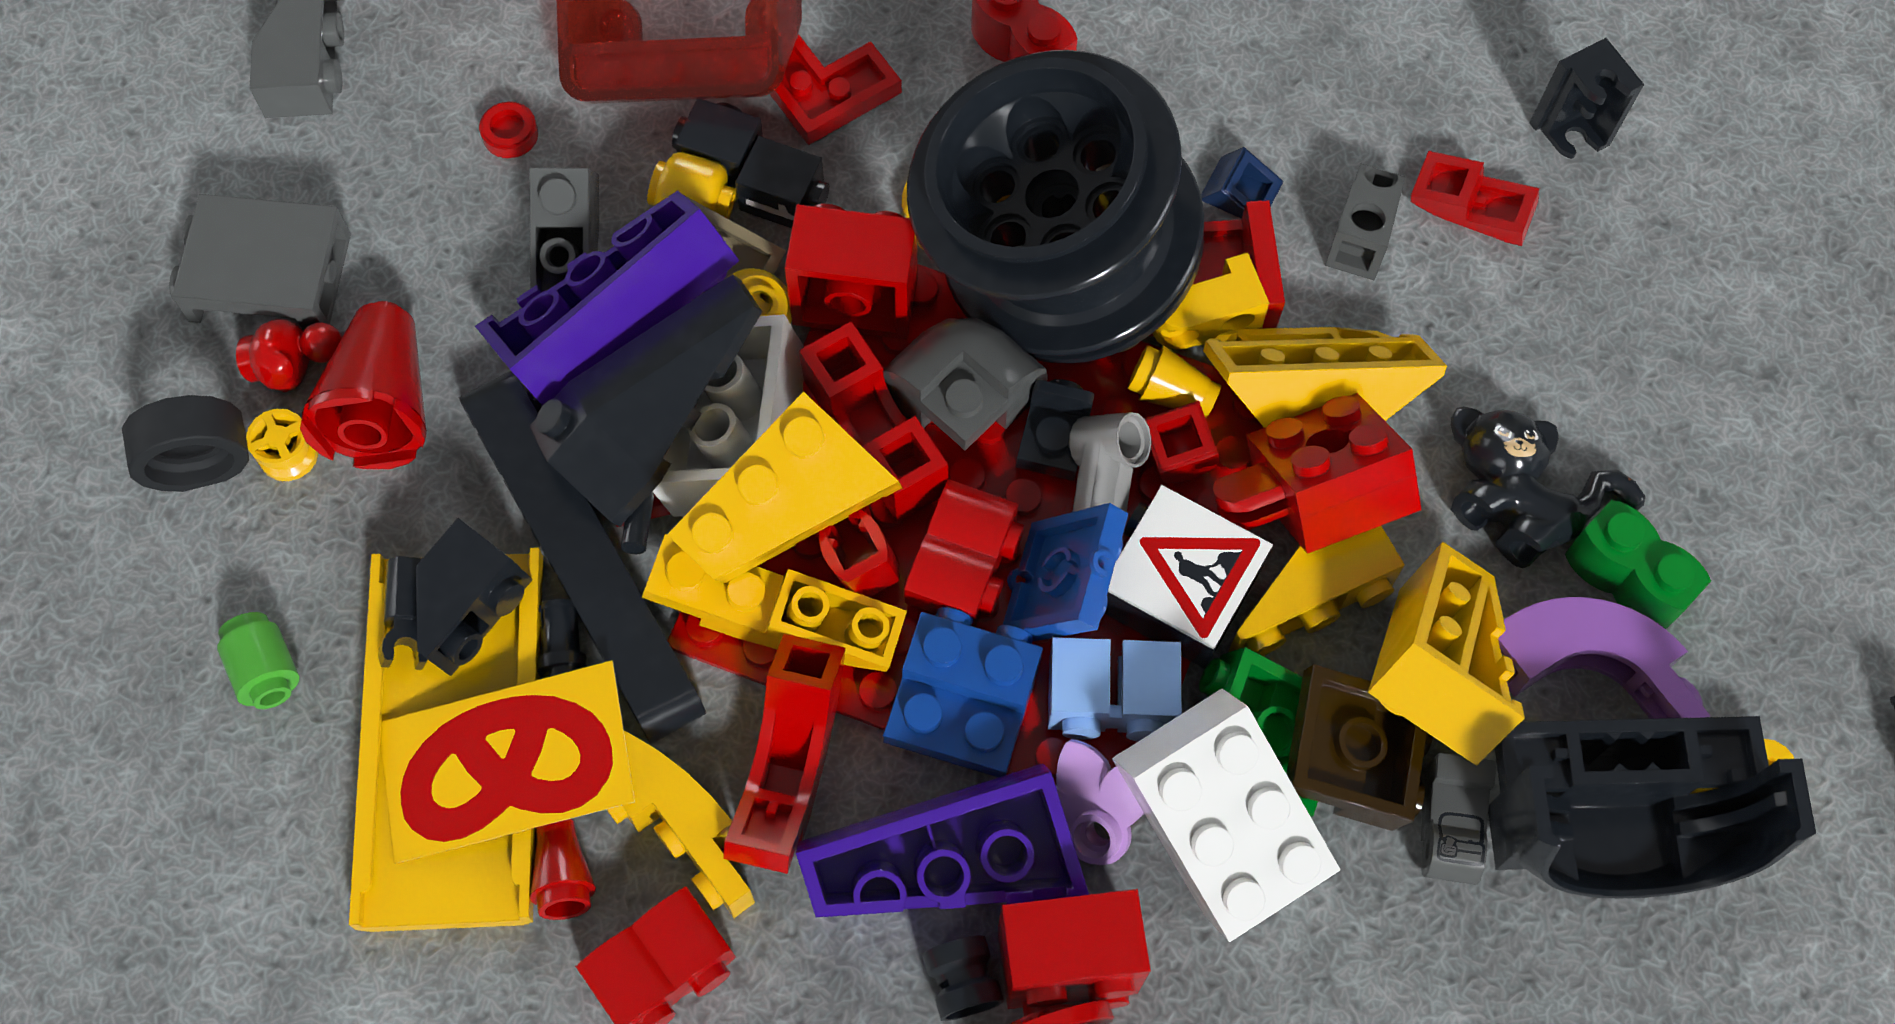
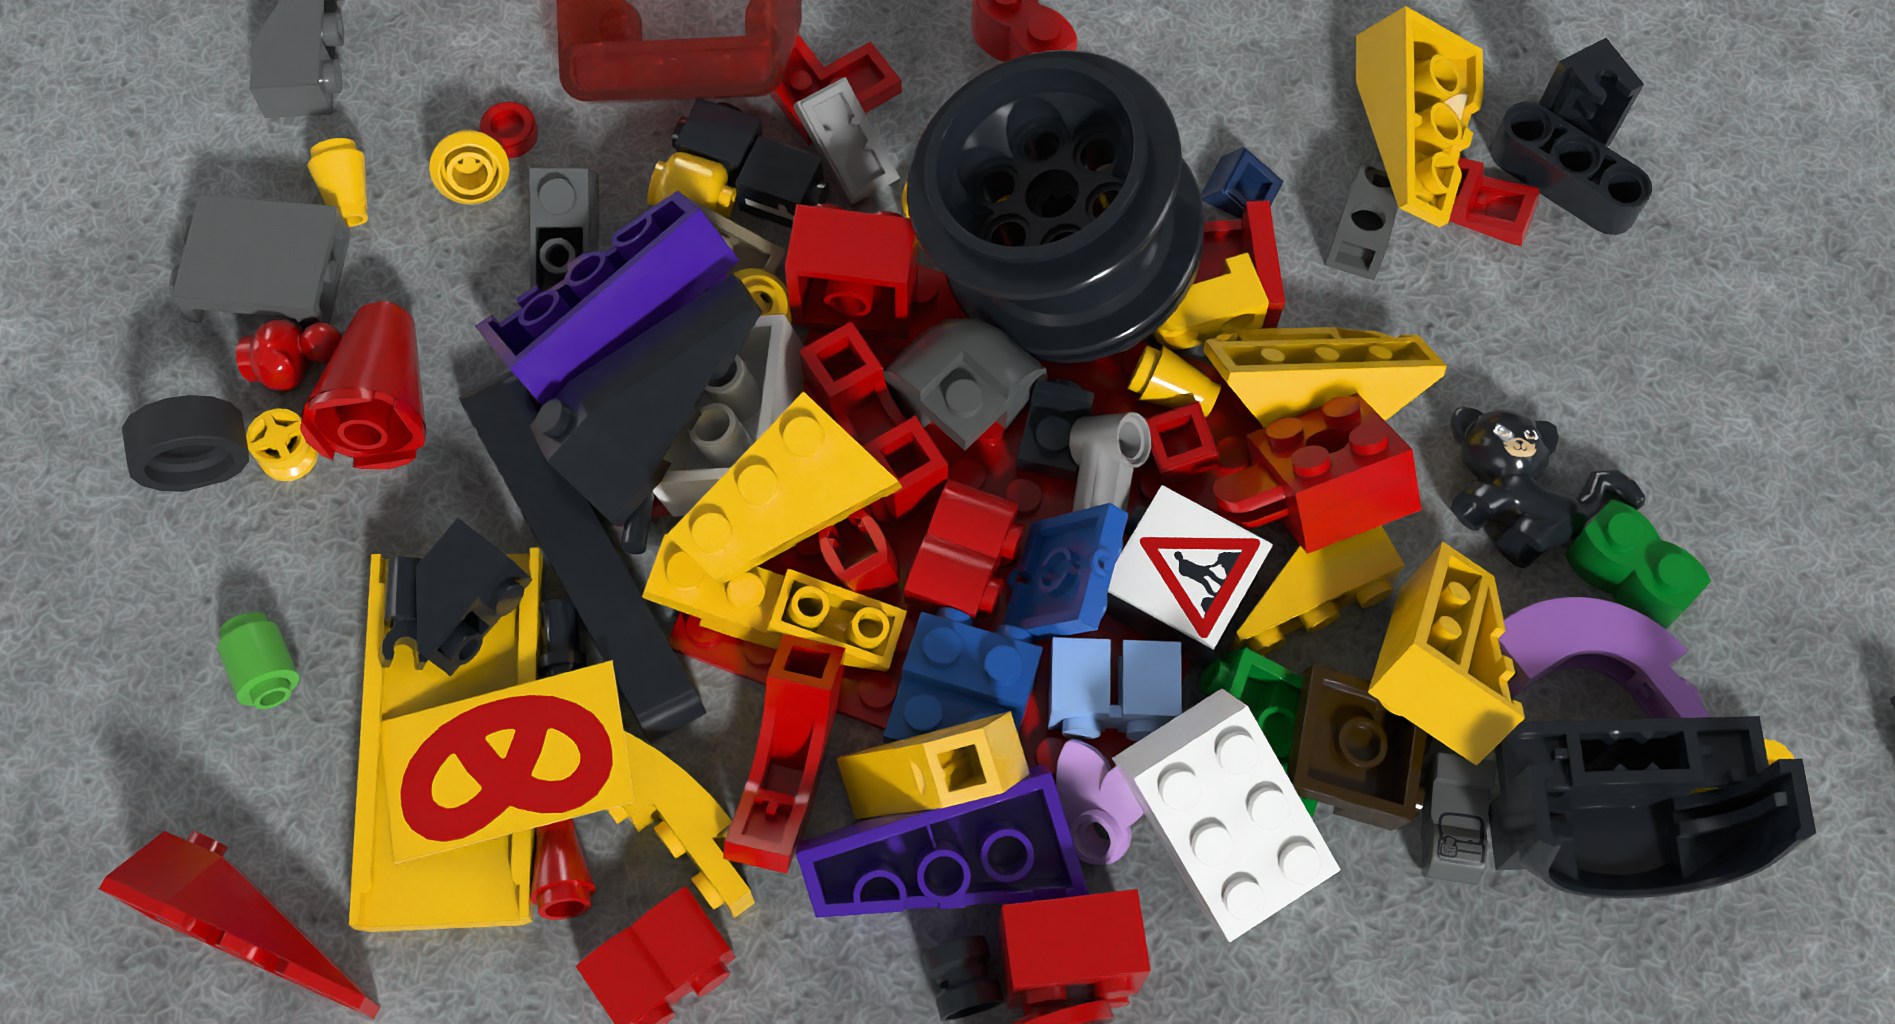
(213, 901): none -> red wedge
(341, 178): none -> yellow cone
(469, 167): none -> yellow cone
(846, 141): none -> light grey plate
(935, 768): none -> yellow slope
(1419, 102): none -> yellow wedge
(1597, 171): none -> black beam

